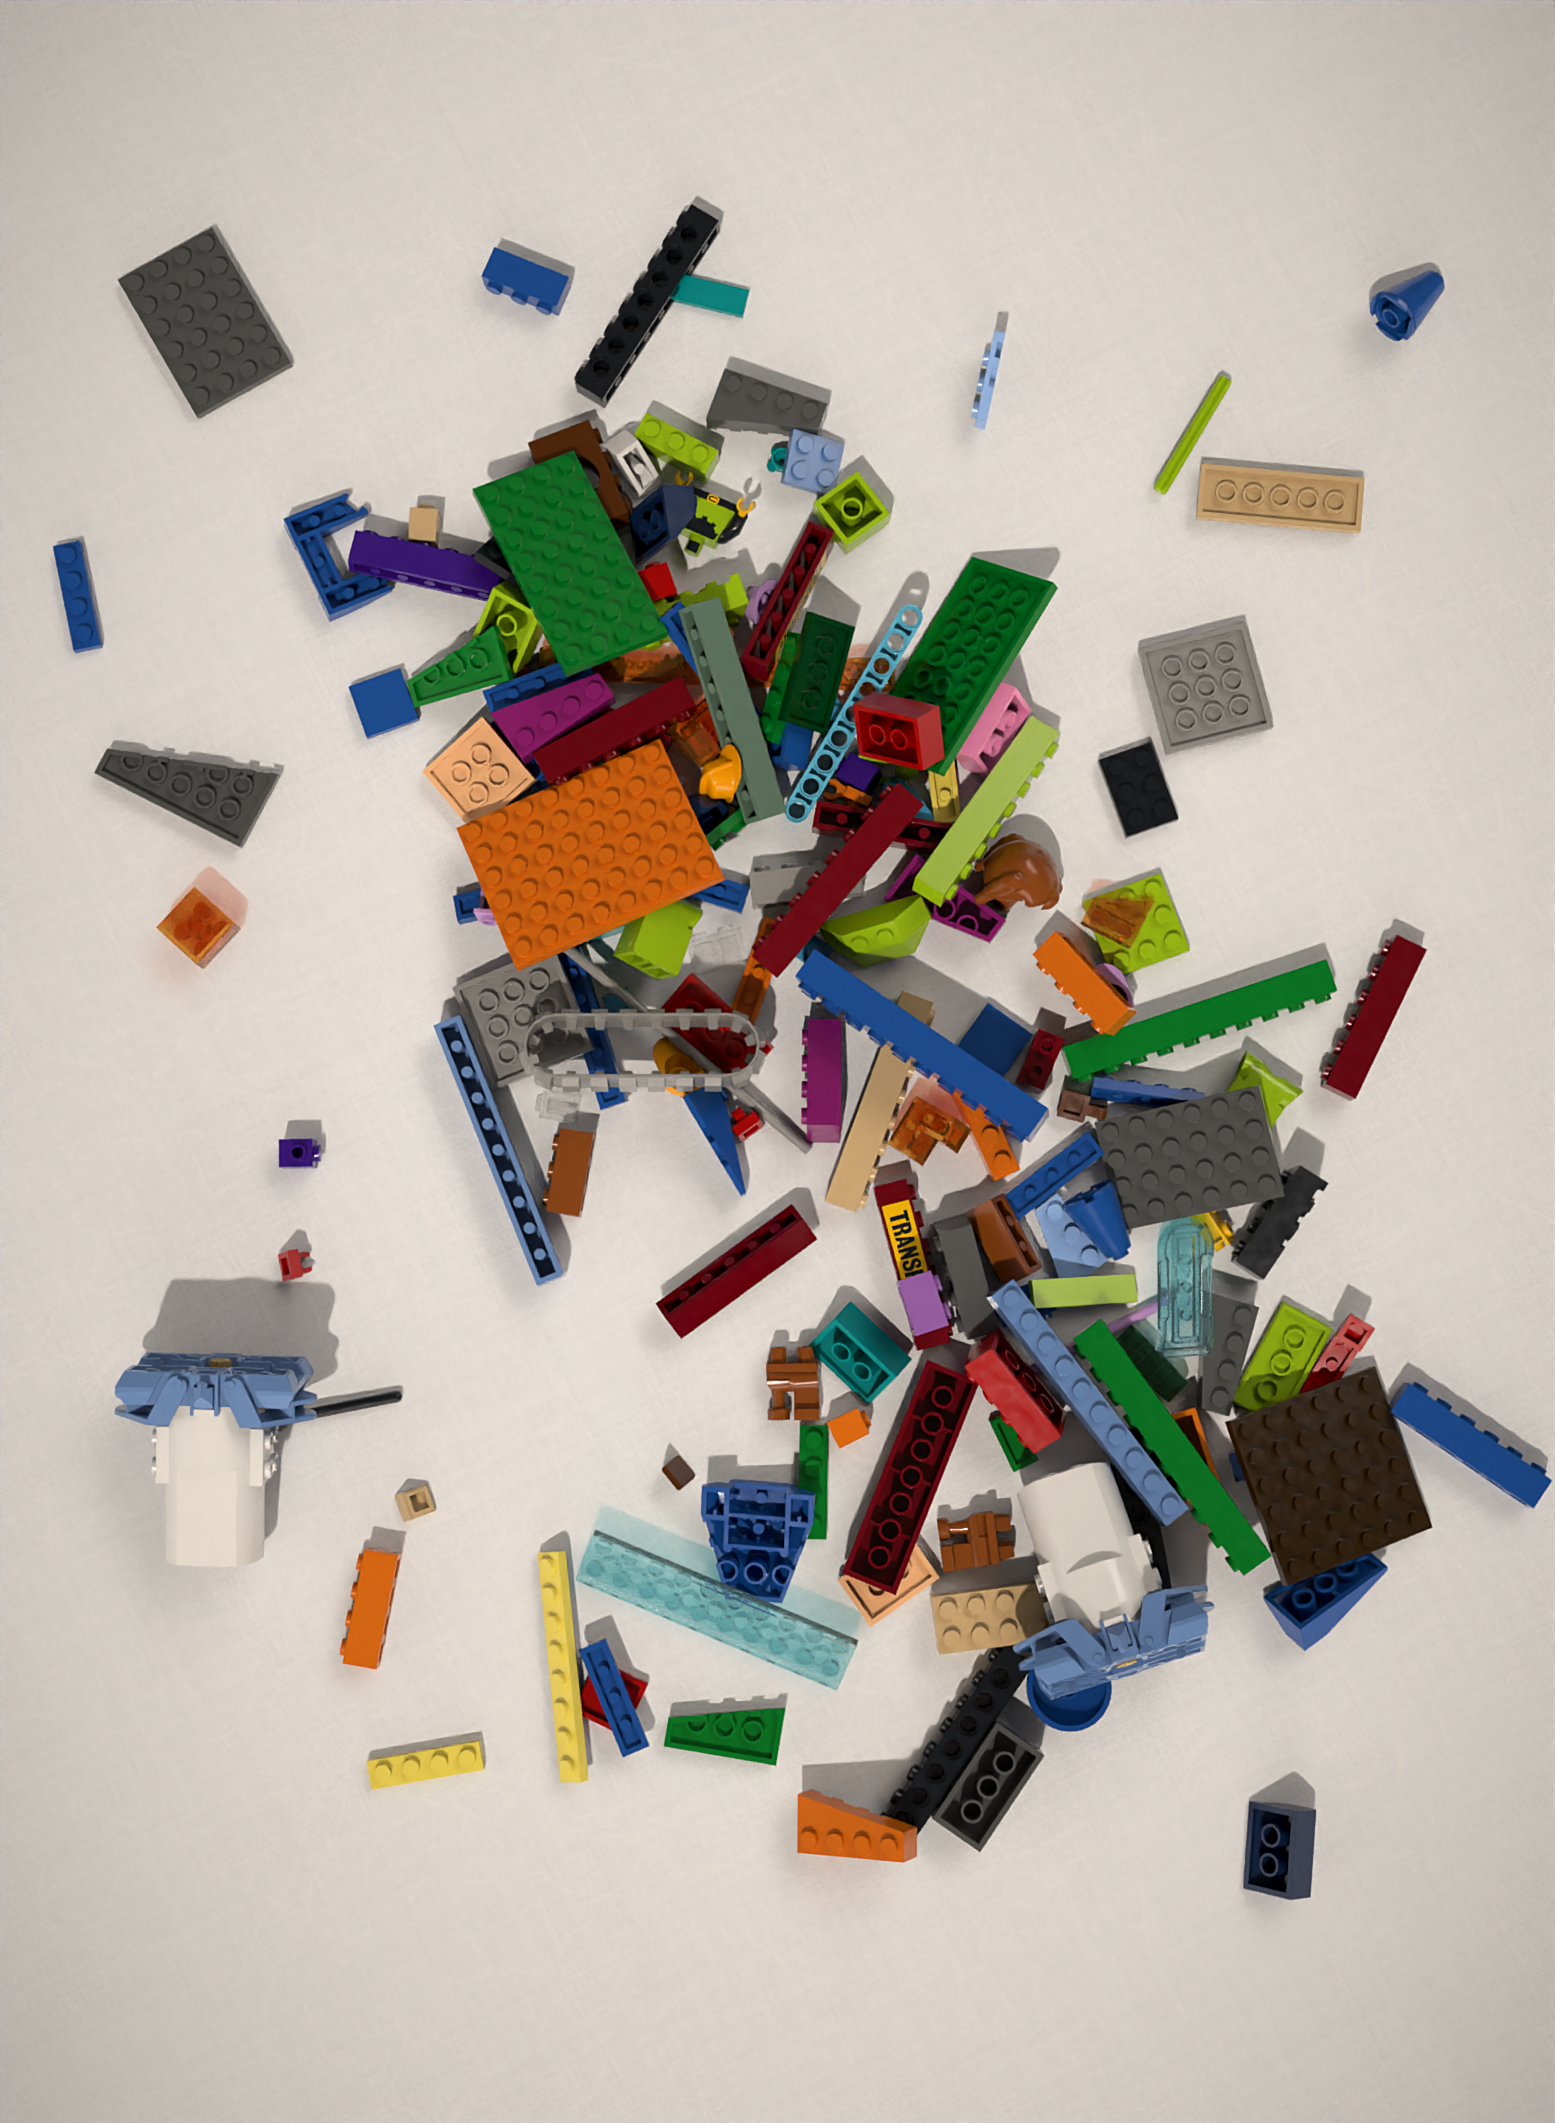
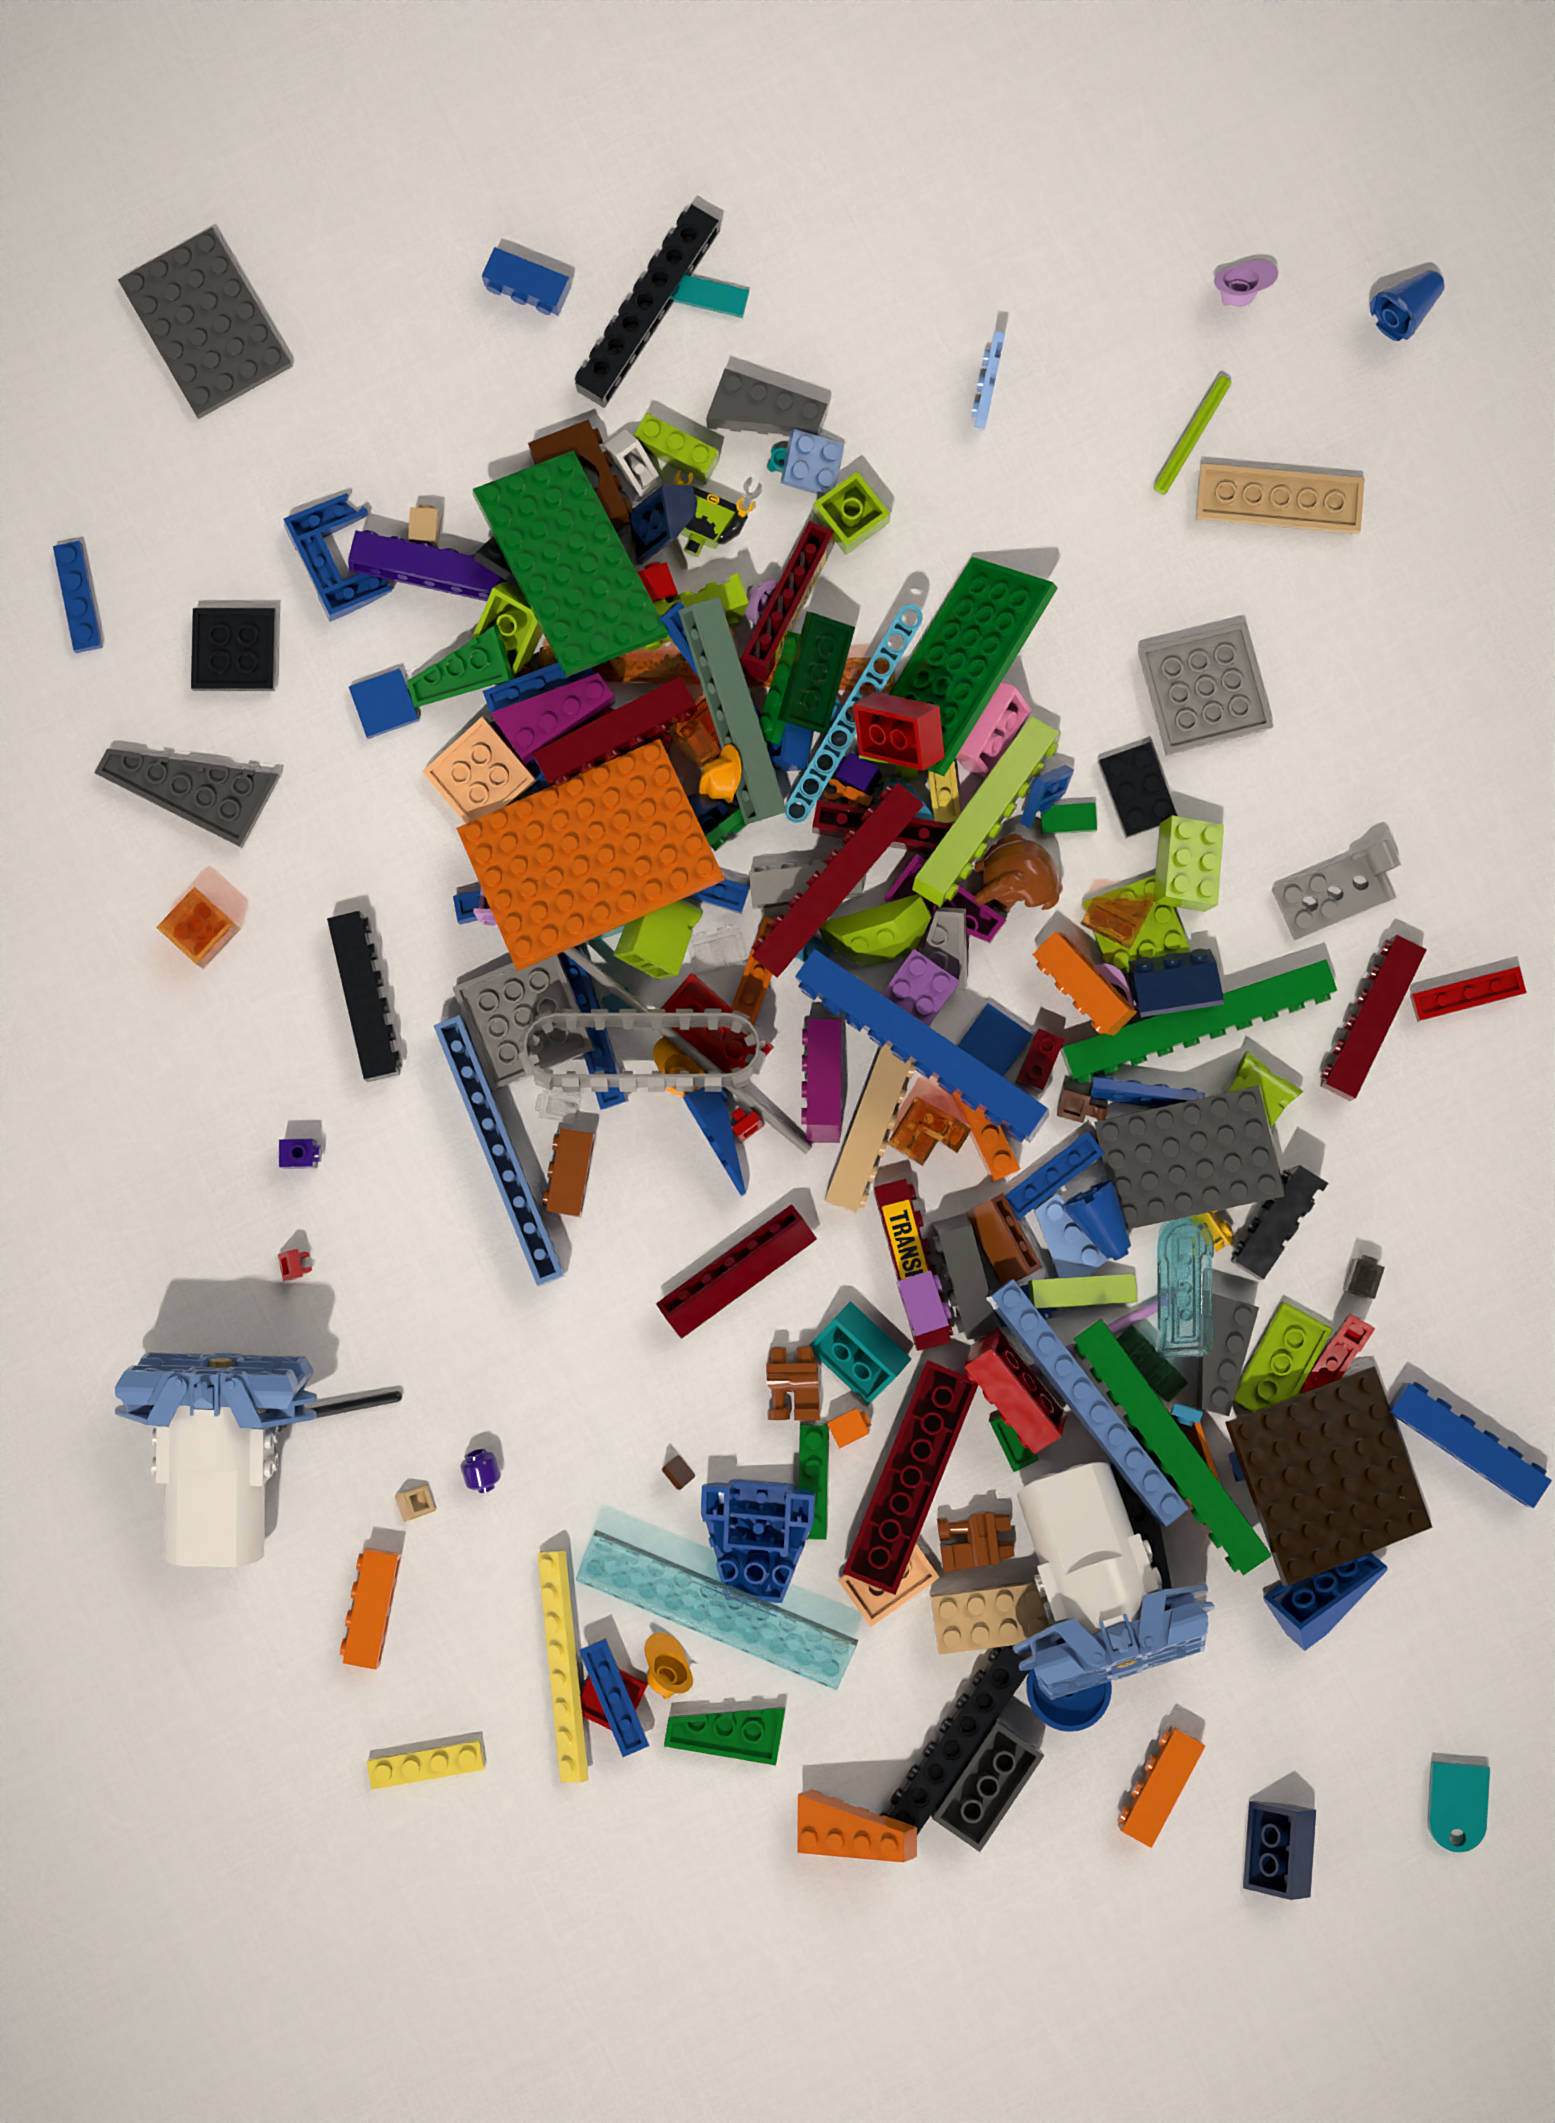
(233, 649): none -> black plate
(364, 997): none -> black brick
(480, 1470): none -> dark purple head
(667, 1665): none -> light orange piece
(921, 987): none -> medium lavender brick
(947, 943): none -> light grey wing
(1045, 792): none -> blue wing
(1069, 819): none -> green tile
(1161, 1785): none -> orange brick
(1175, 982): none -> dark blue slope
(1186, 1414): none -> dark azure plate
(1188, 863): none -> lime brick
(1242, 282): none -> lavender piece
(1364, 1277): none -> clear smoke brick
(1369, 863): none -> light grey hinge
(1458, 1802): none -> teal tile
(1468, 993): none -> red plate

